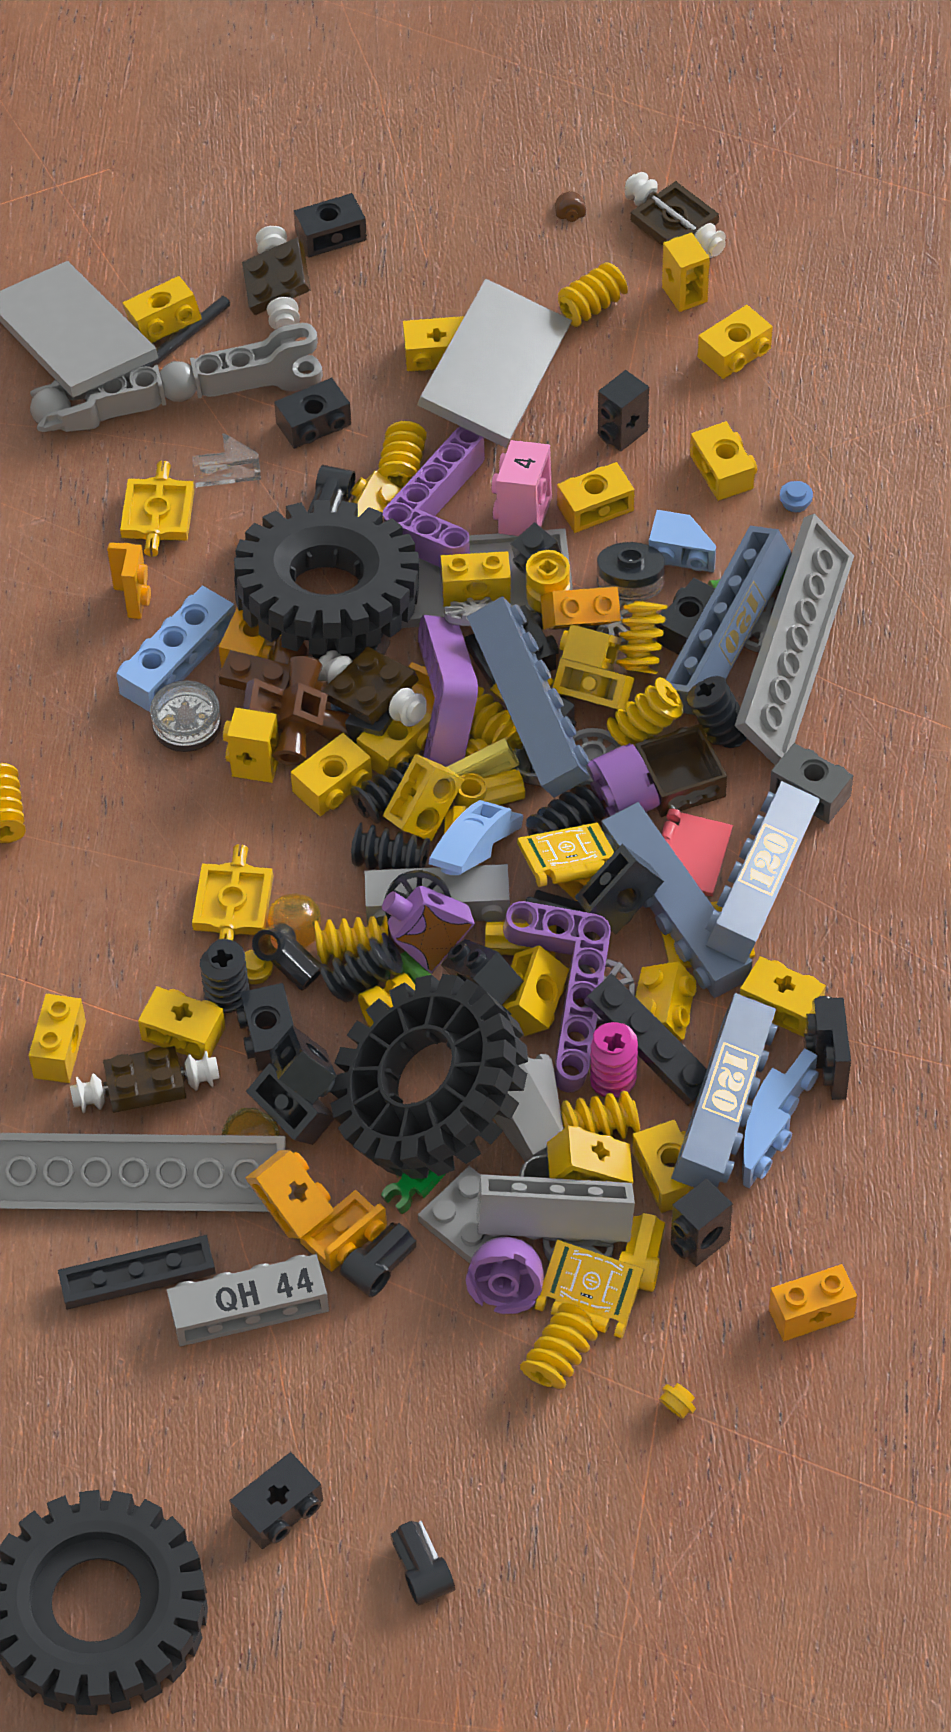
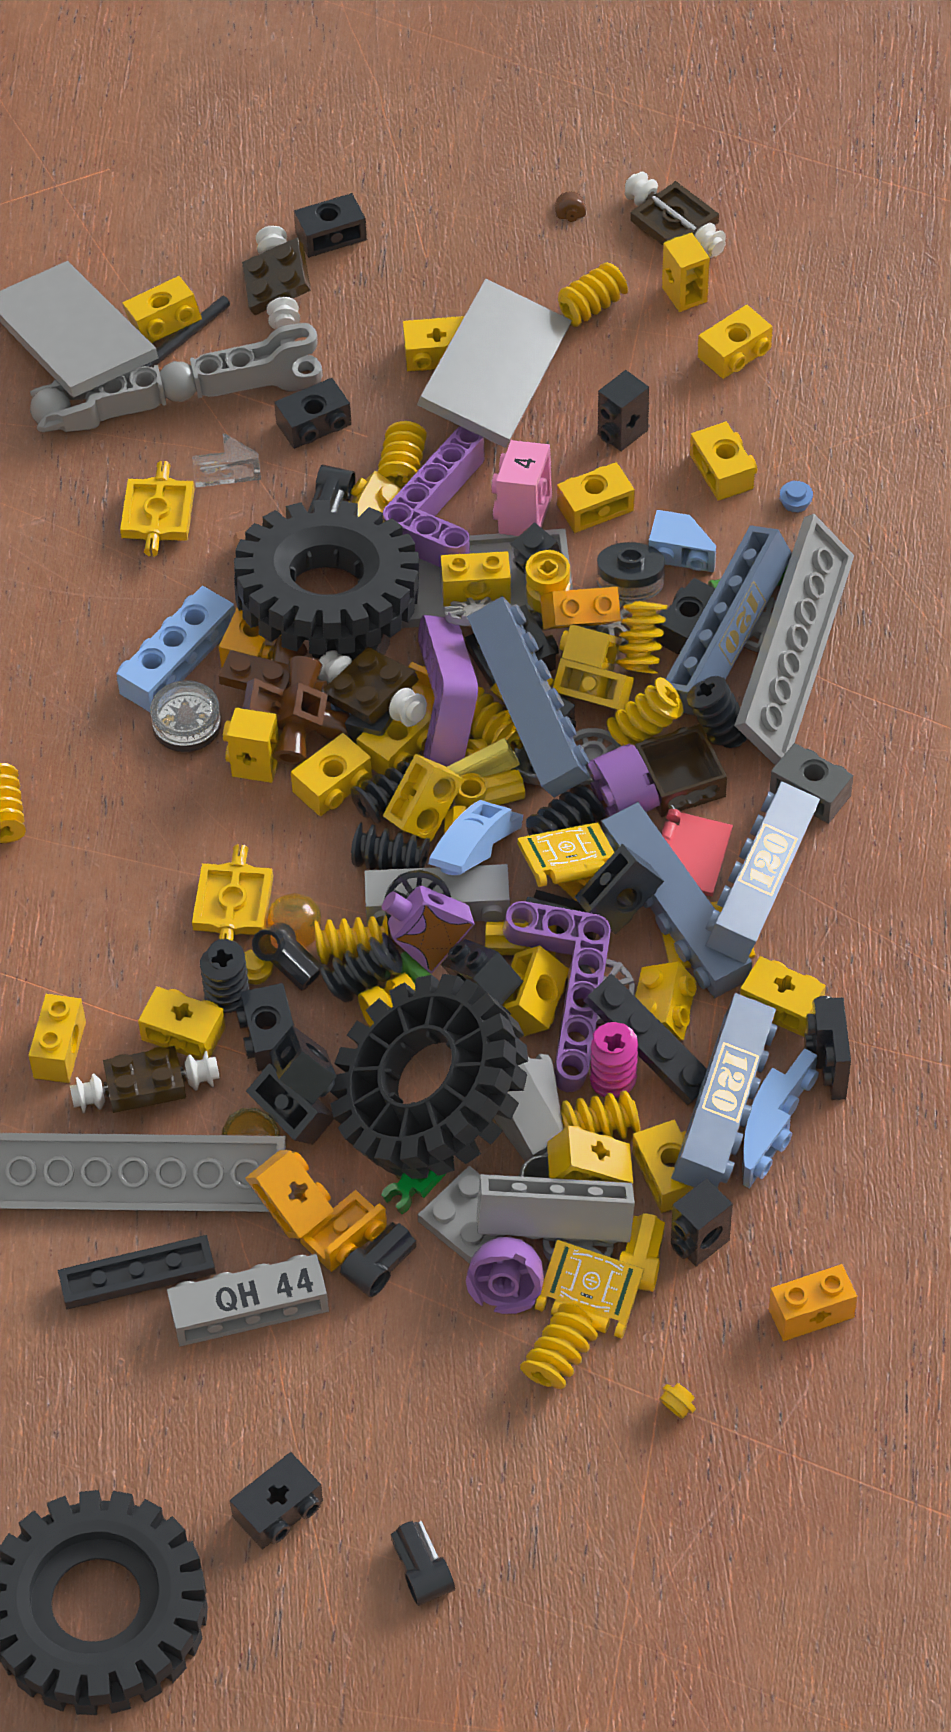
(130, 576): light orange bracket -> none

